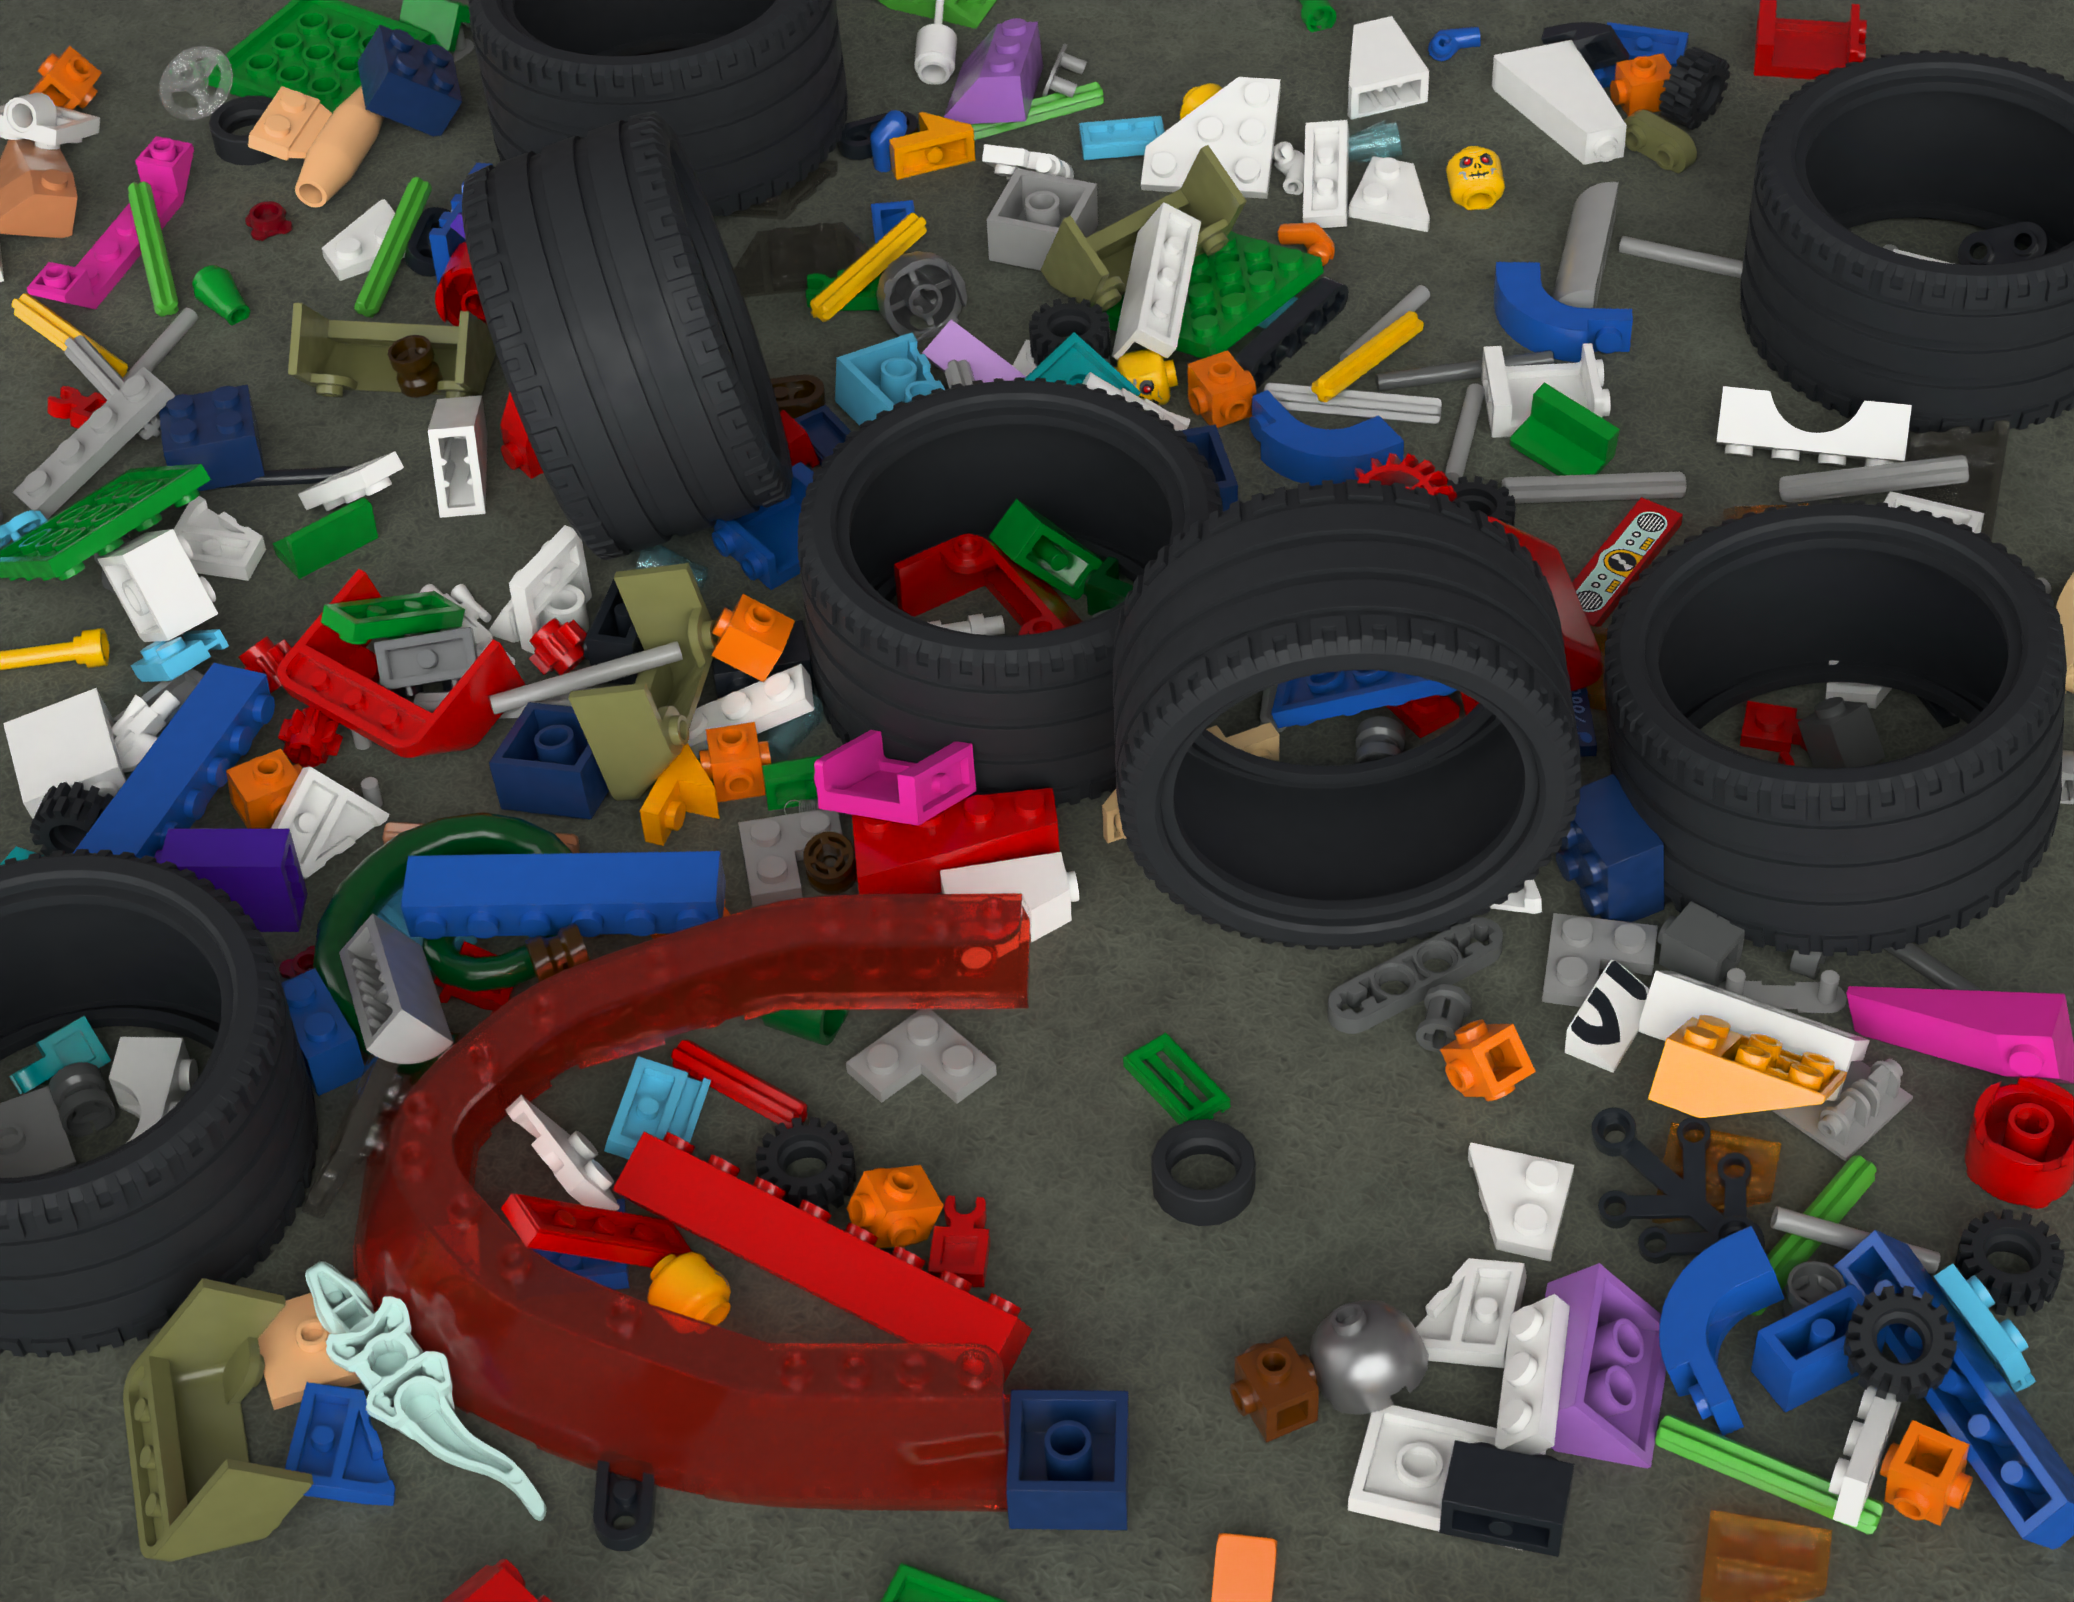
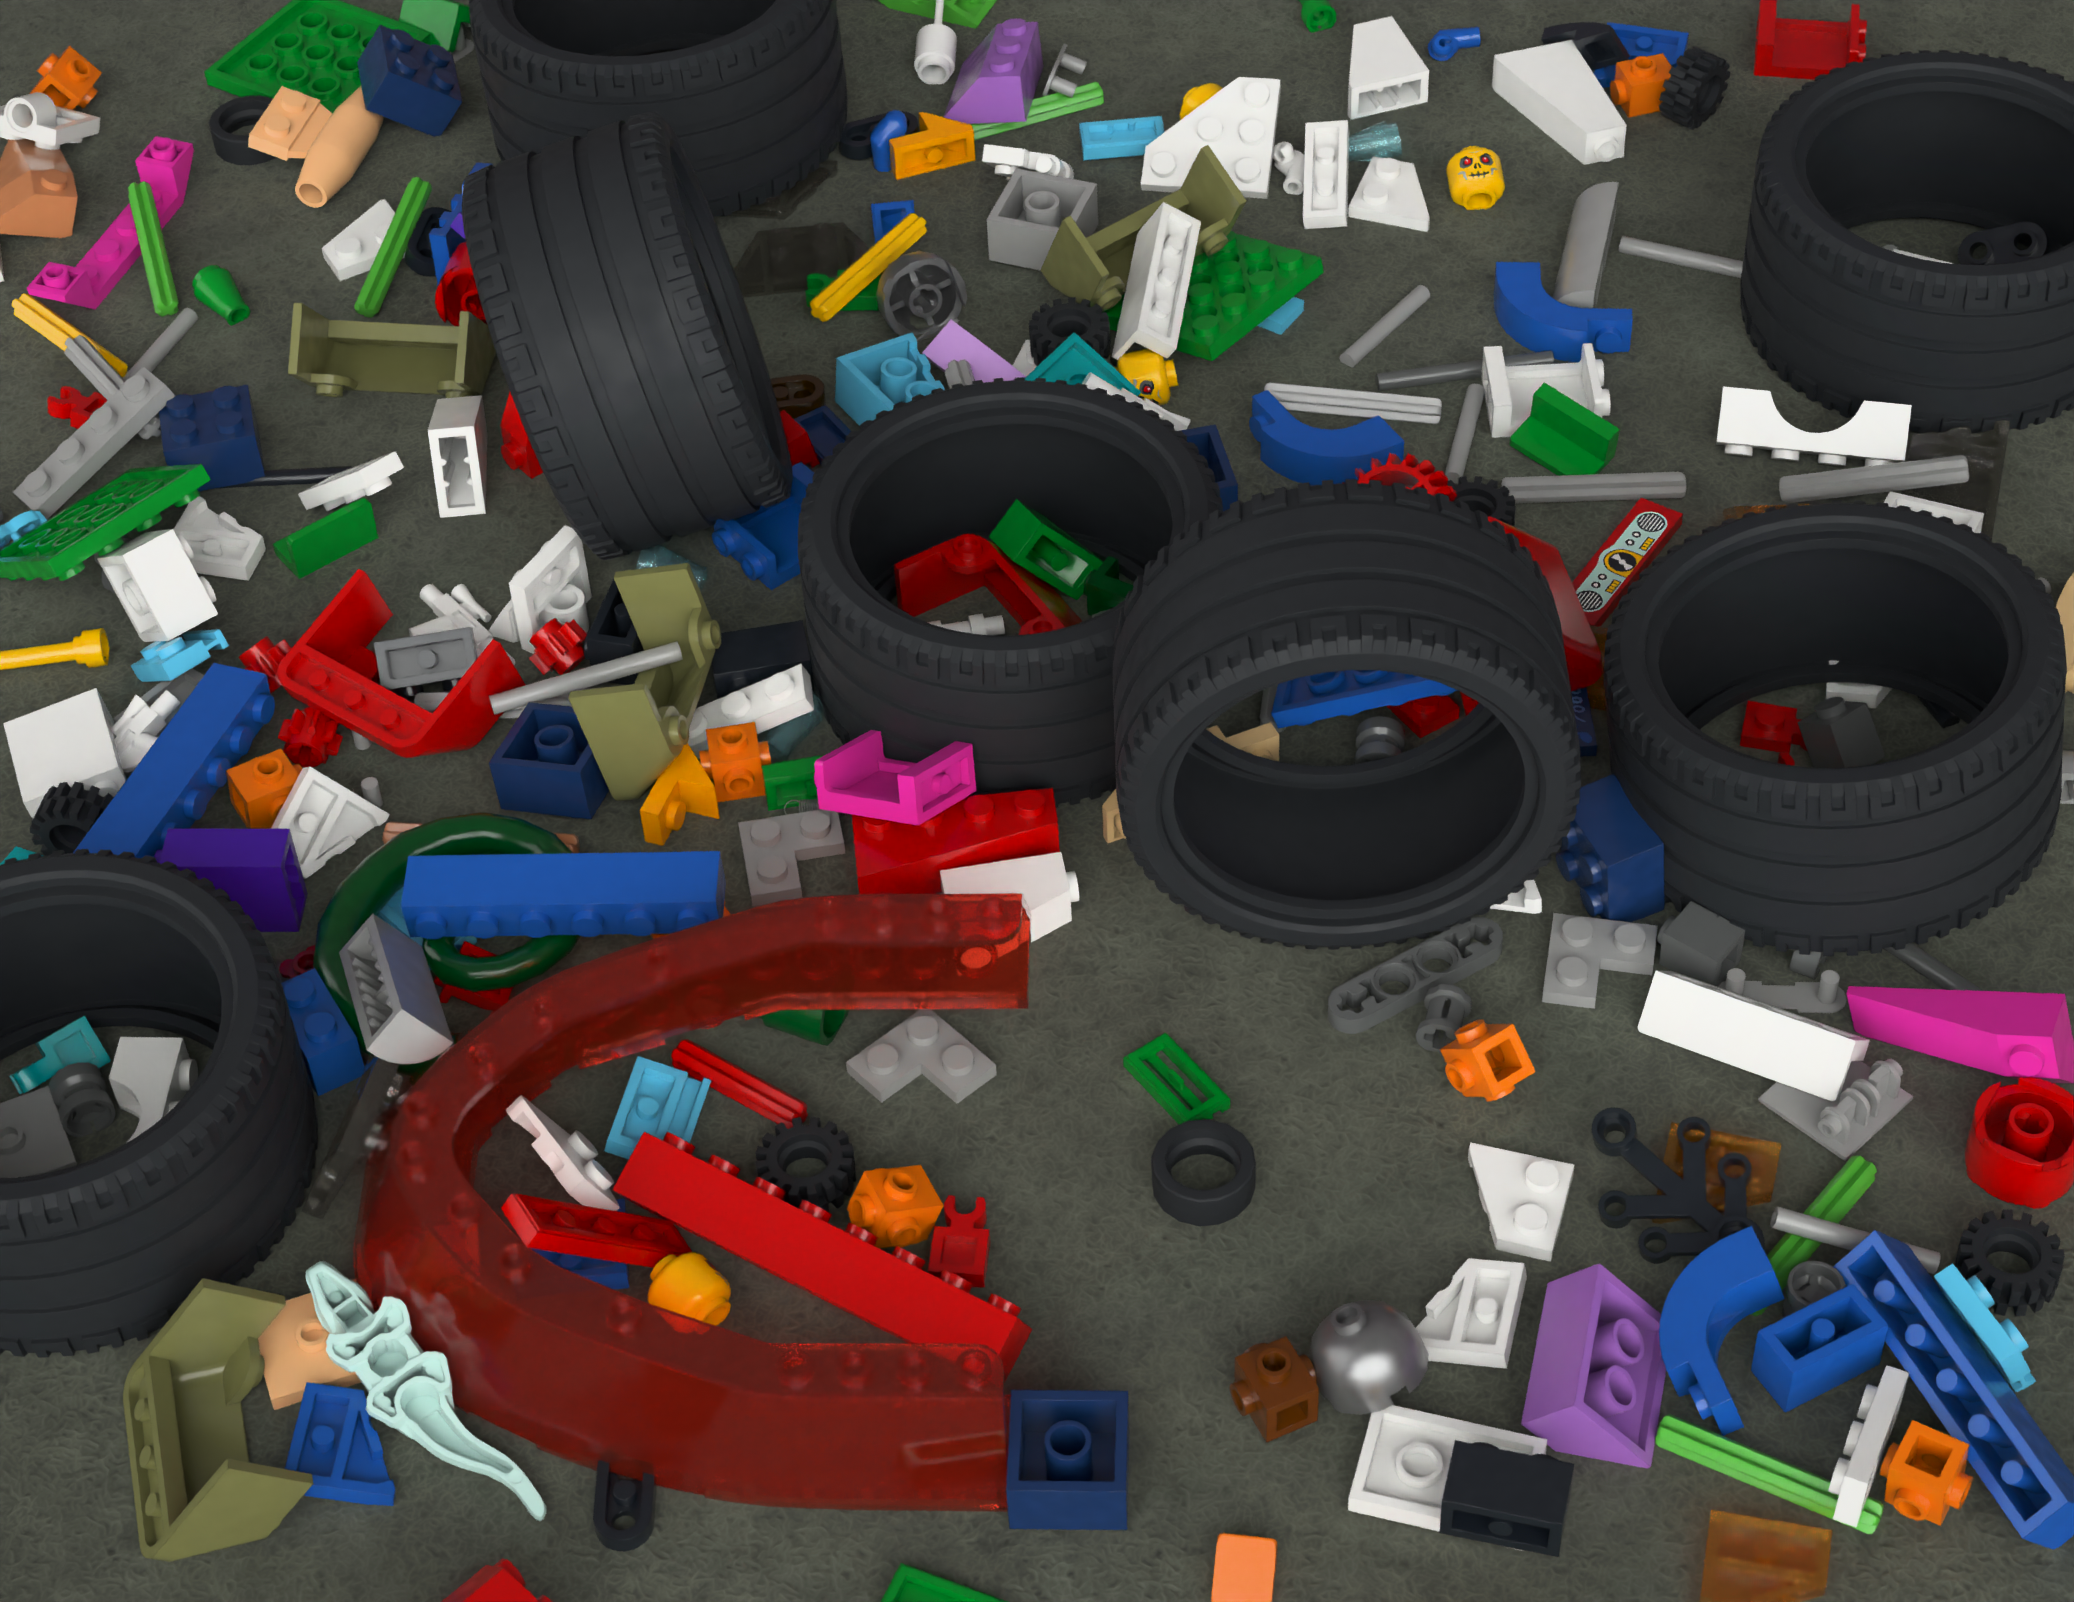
(188, 75): clear piece -> none
(267, 220): dark red plate -> none
(392, 616): green plate -> none
(415, 366): dark brown wheel -> none
(557, 952): dark brown wheel -> none
(751, 637): orange brick -> none
(832, 874): dark brown wheel -> none
(1220, 389): orange brick -> none
(1288, 331): black beam -> none
(1309, 235): orange arm -> none
(1367, 356): yellow axle -> none
(1532, 1377): white plate -> none
(1607, 1018): white slope -> none
(1659, 141): olive plate -> none
(1722, 1072): light orange slope -> none
(1914, 1312): black tyre -> none

